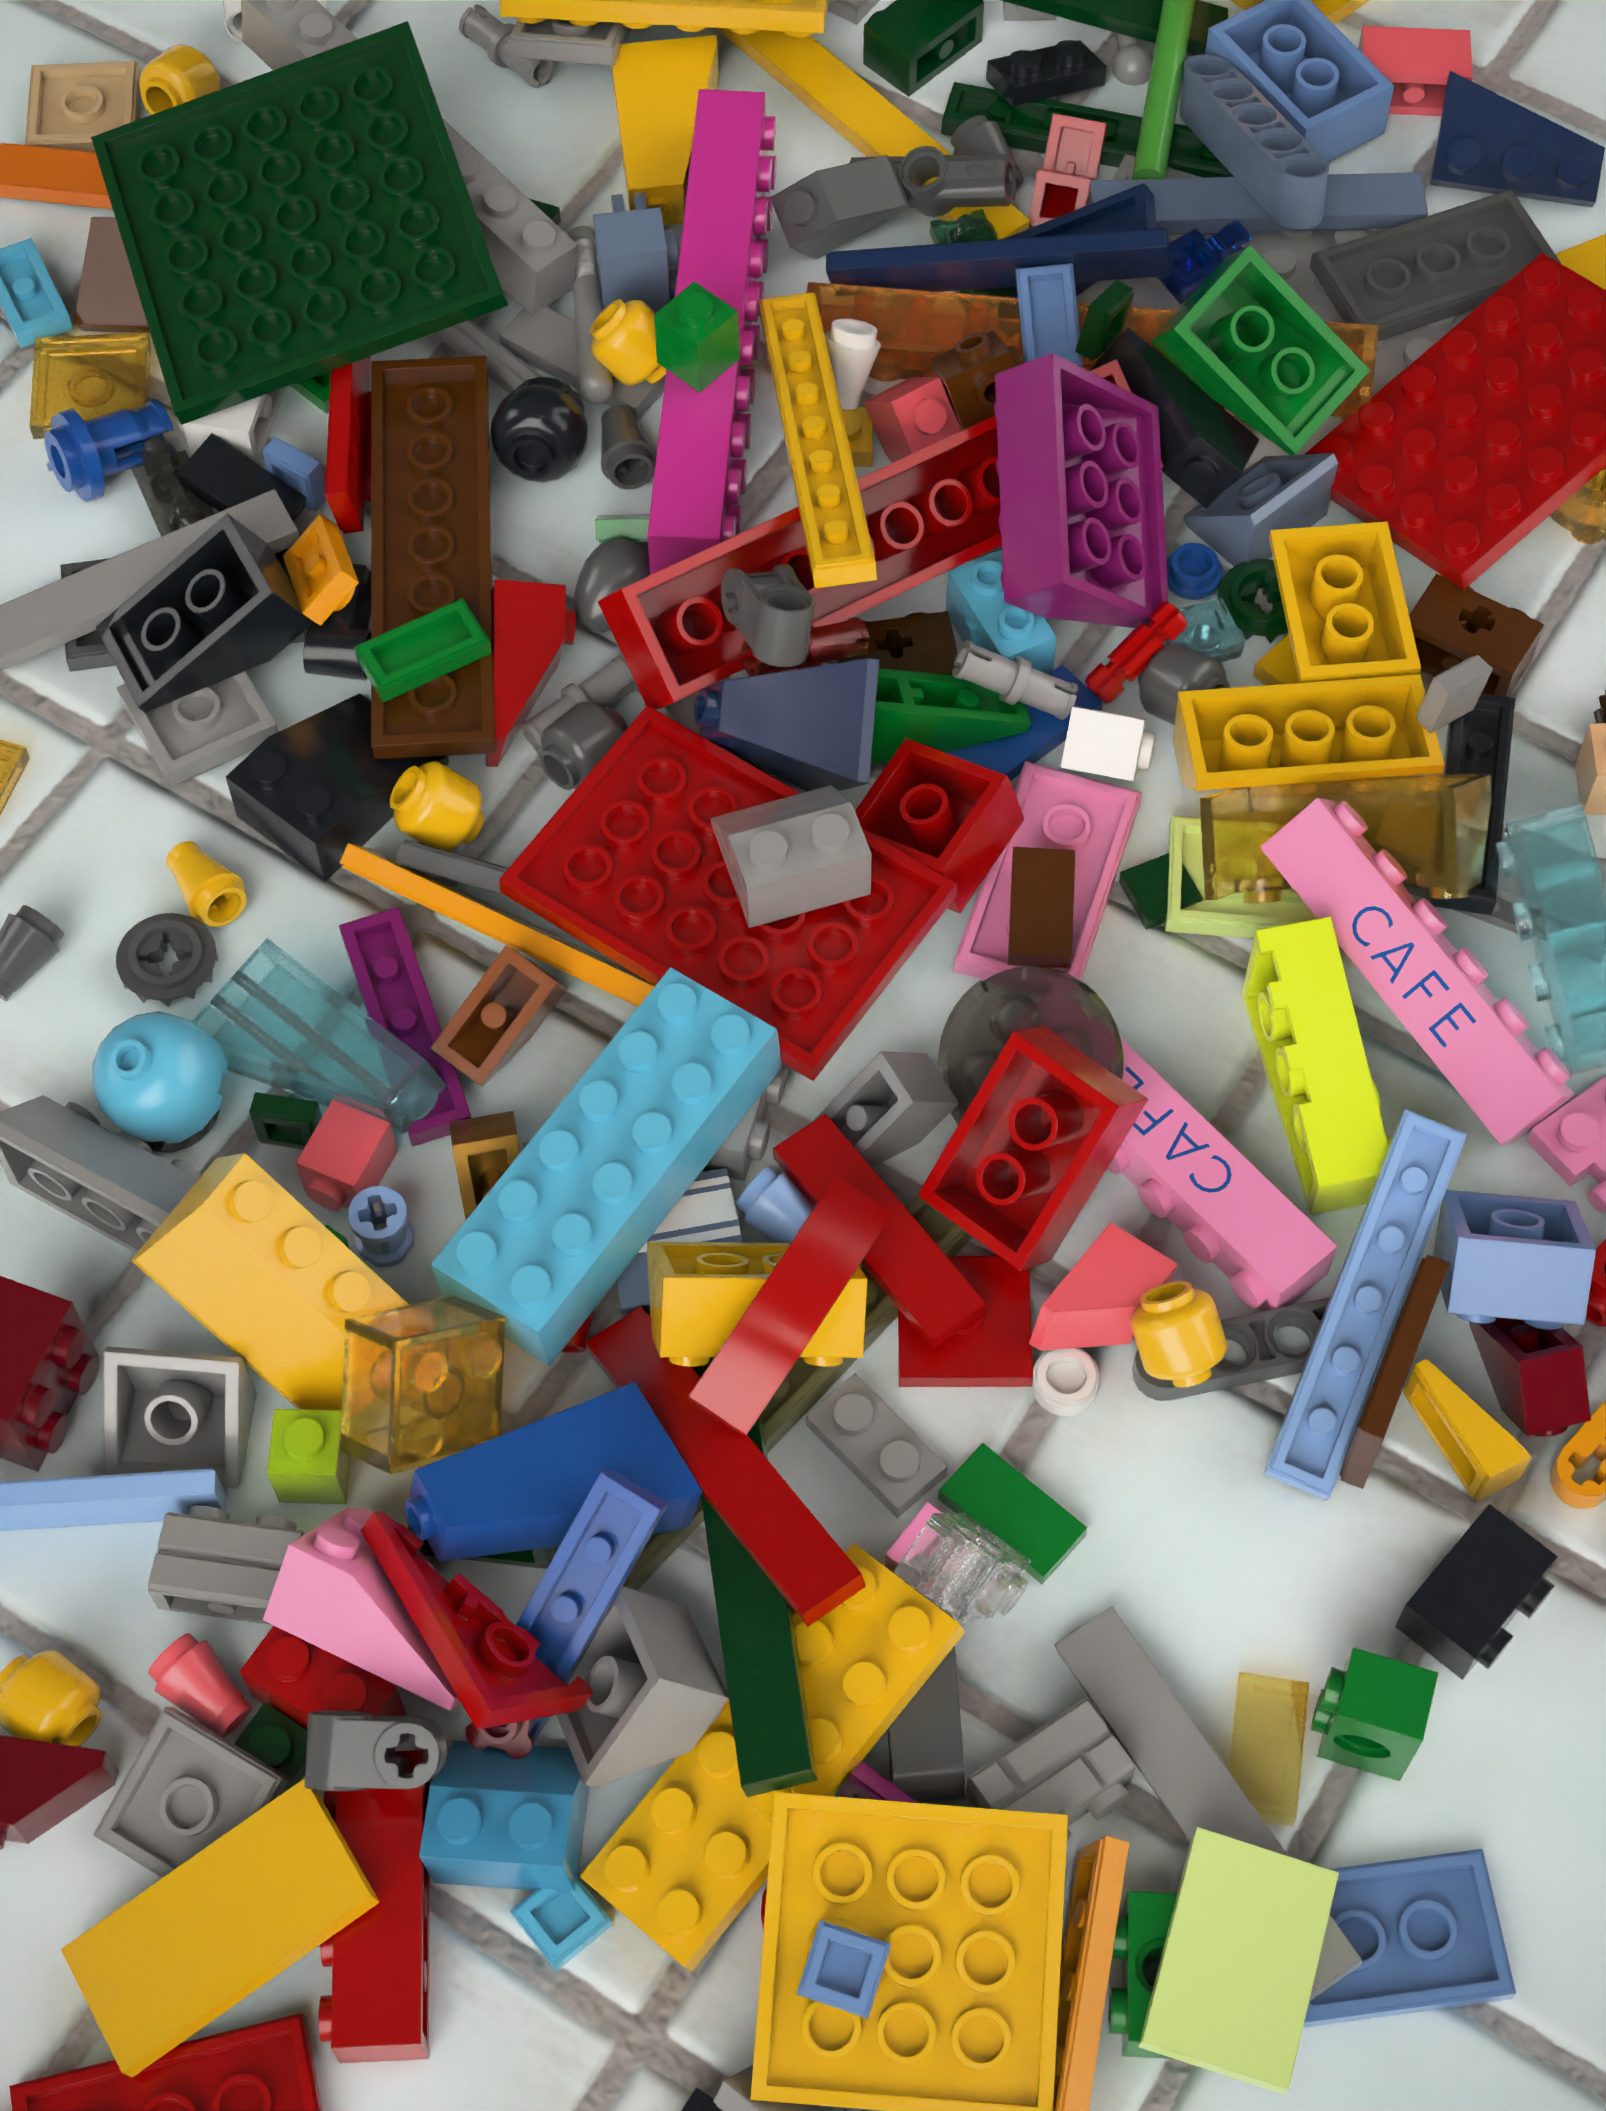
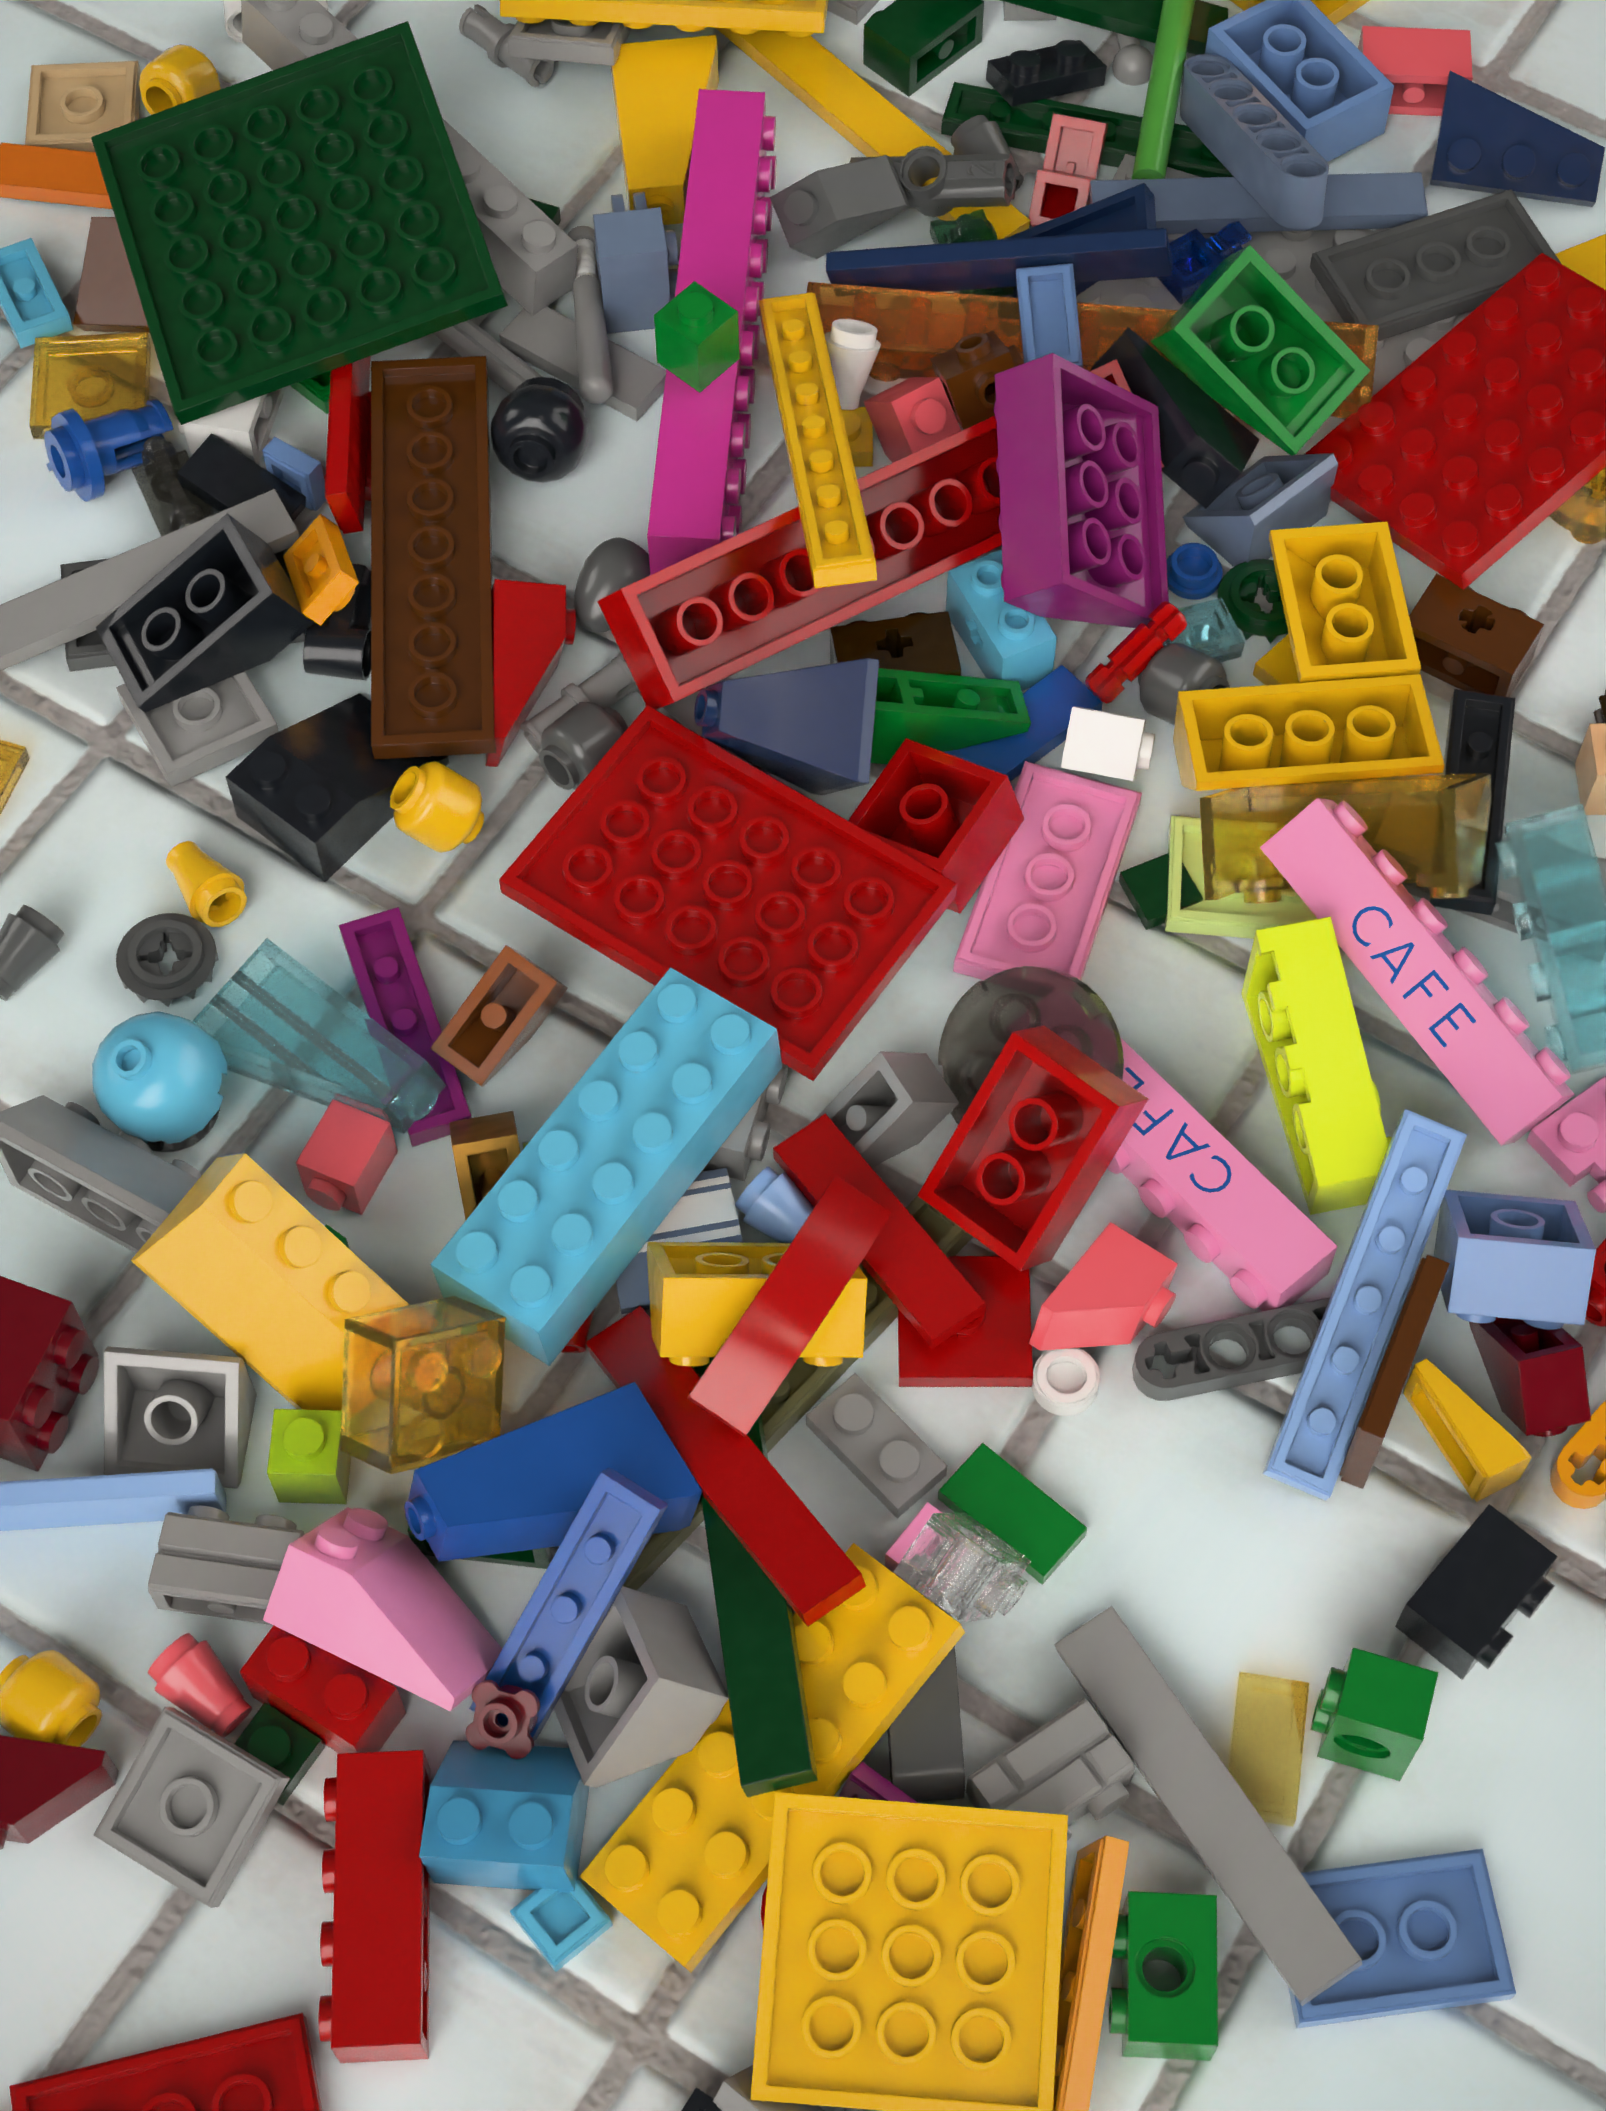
(218, 1927): yellow tile -> none
(284, 1119): dark green tile -> none
(359, 1751): piece -> none
(364, 1219): light blue bush -> none
(422, 650): green tile -> none
(450, 865): dark grey tile -> none
(470, 1637): red wing -> none
(496, 923): light orange tile -> none
(625, 449): dark grey cone -> none
(627, 342): yellow head -> none
(630, 527): tile -> none
(770, 613): dark grey piece -> none
(794, 854): light grey slope -> none
(825, 645): clear red pin -> none
(843, 1969): medium blue tile -> none
(1015, 680): light grey pin -> none
(1041, 907): reddish brown tile -> none
(1105, 320): dark green tile -> none
(1178, 1333): yellow head -> none
(1239, 1960): yellowish green tile -> none
(1453, 693): light grey tile -> none

